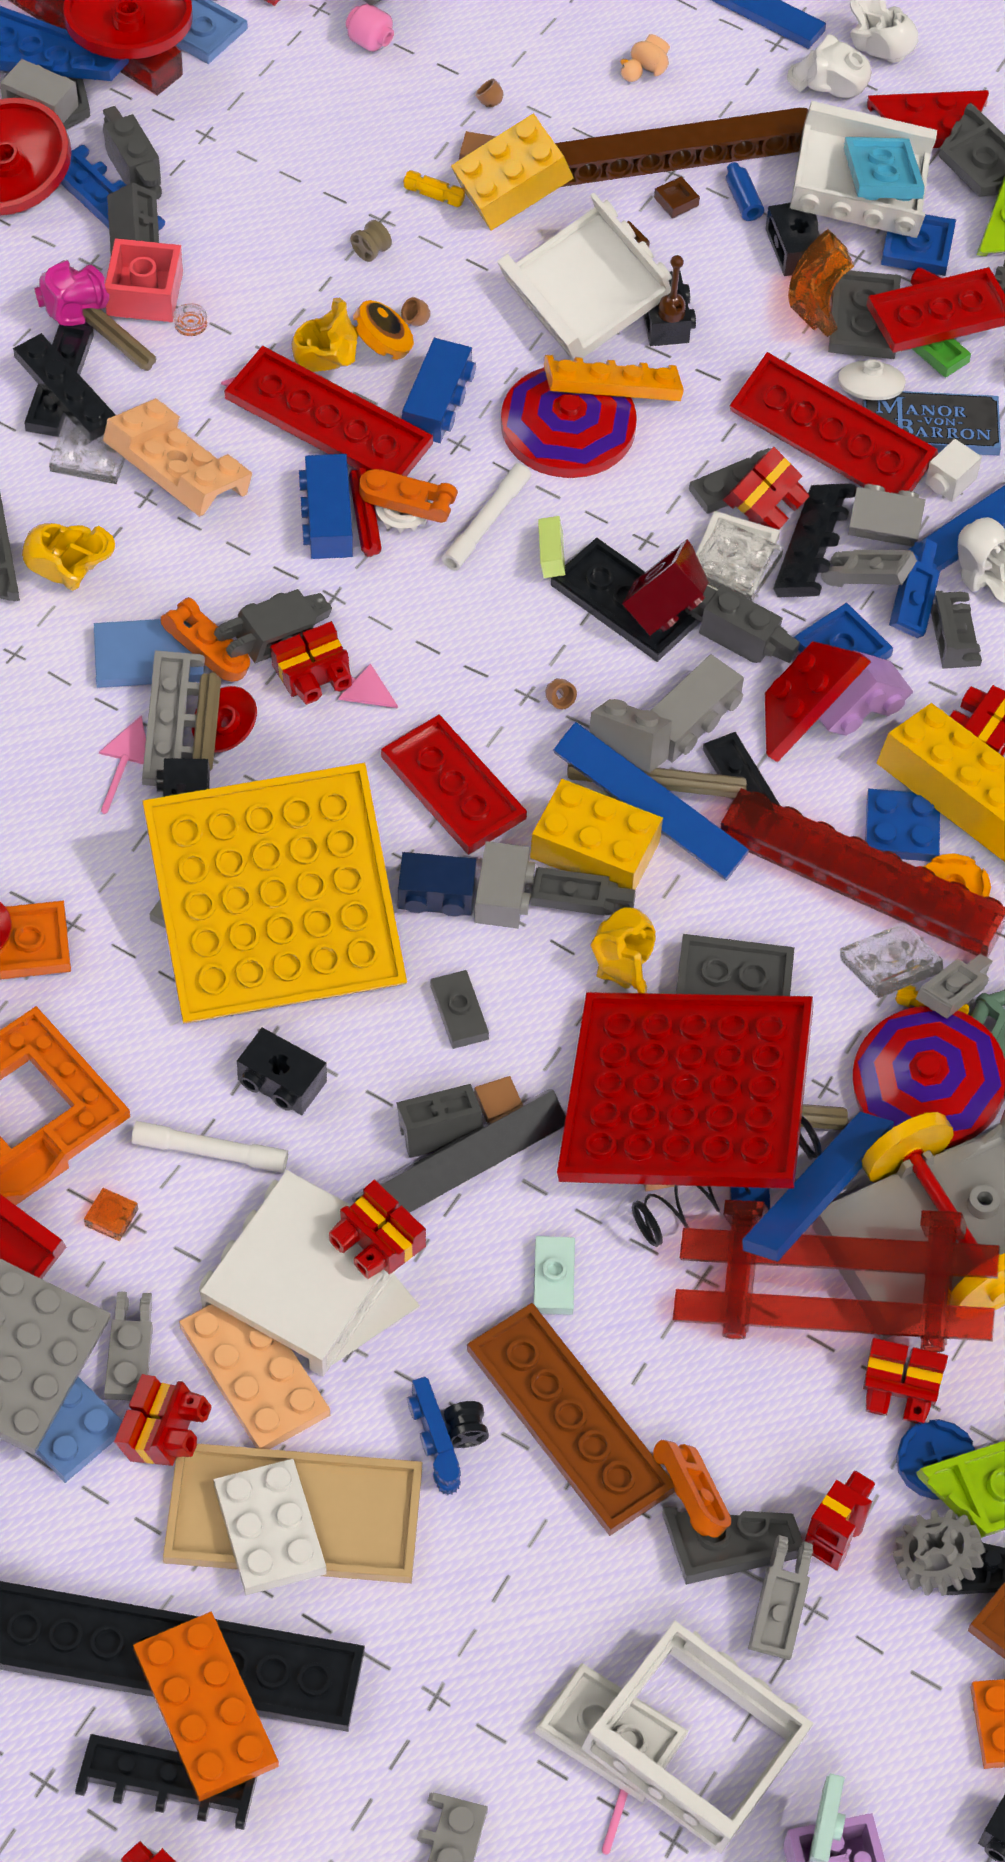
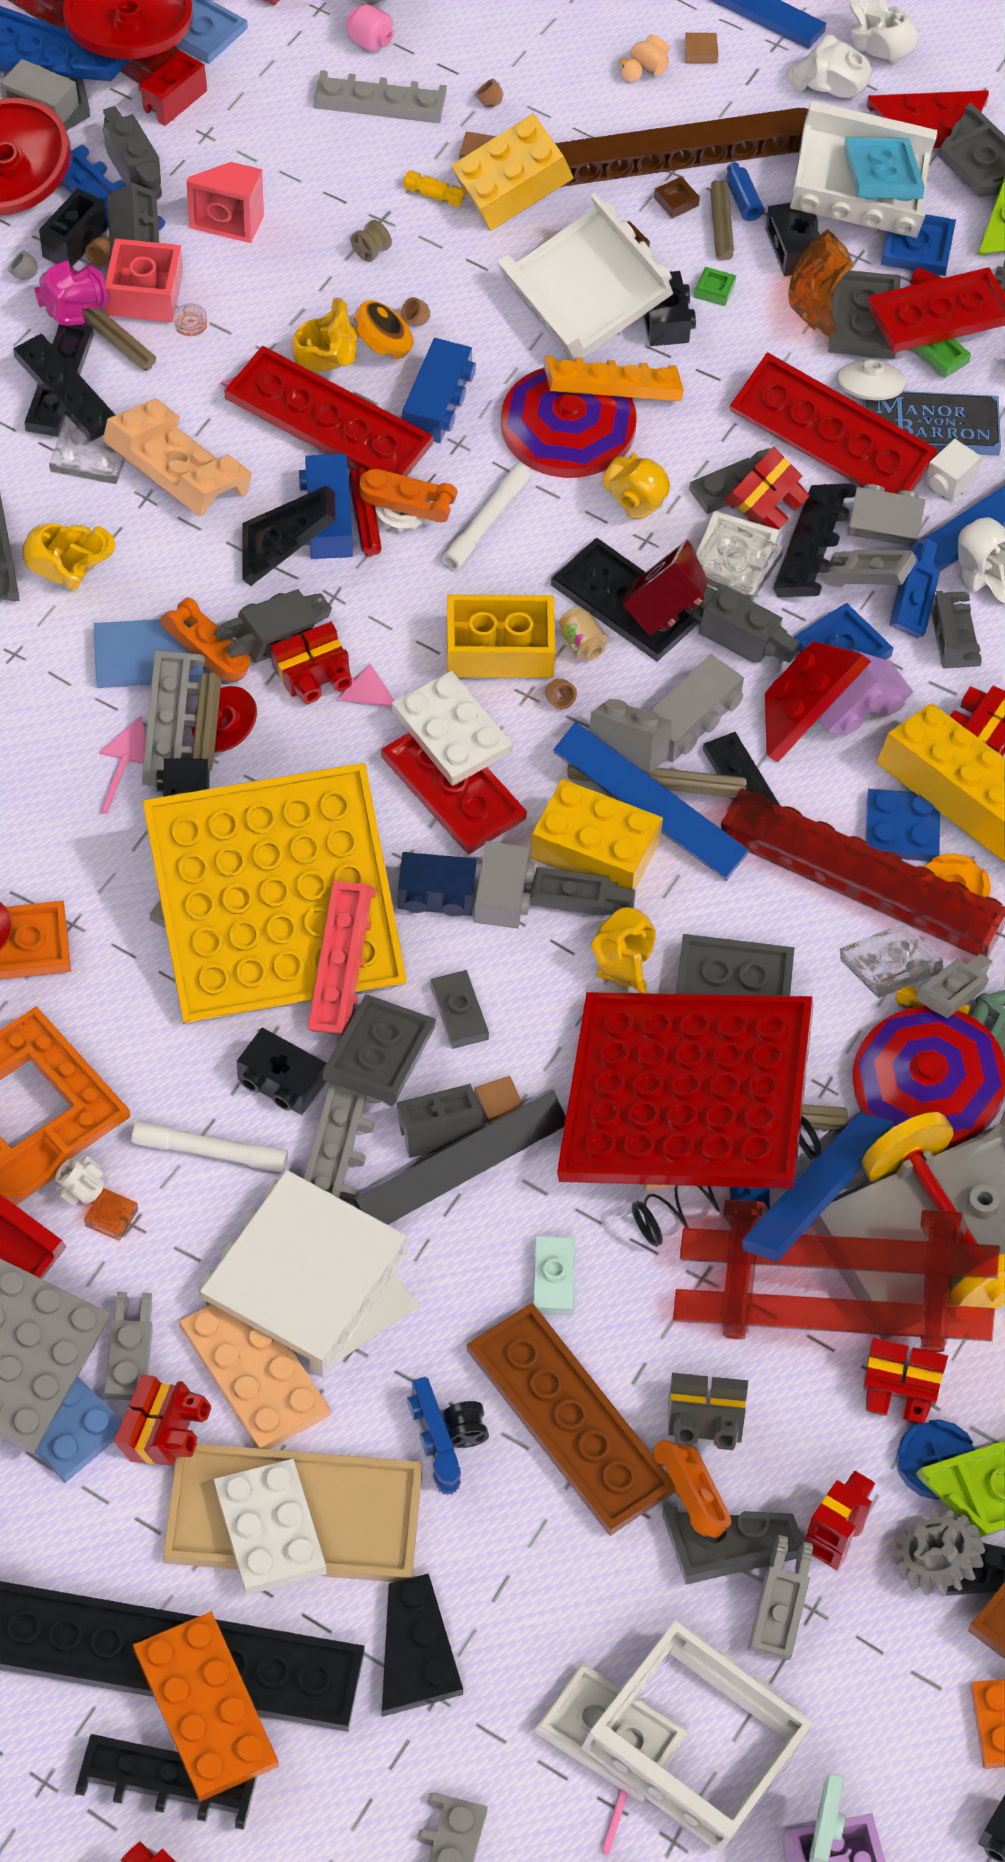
(23, 266): none -> light grey hinge
(73, 227): none -> black brick
(79, 1180): none -> white gear
(98, 251): none -> medium nougat hinge
(173, 87): none -> red hinge
(227, 201): none -> coral slope
(284, 530): none -> black wing
(335, 1140): none -> light grey hinge
(341, 957): none -> coral hinge
(379, 98): none -> light grey hinge
(379, 1049): none -> dark grey plate
(381, 1229): red hips -> none
(417, 1649): none -> black wing
(452, 728): none -> white plate
(500, 636): none -> yellow brick
(551, 547): yellowish green piece -> none
(583, 634): none -> tan brick
(637, 484): none -> yellow head
(668, 303): reddish brown hinge -> none
(701, 47): none -> medium nougat tile
(715, 286): none -> bright green tile
(718, 1421): none -> dark grey hips
(722, 219): none -> dark tan axle

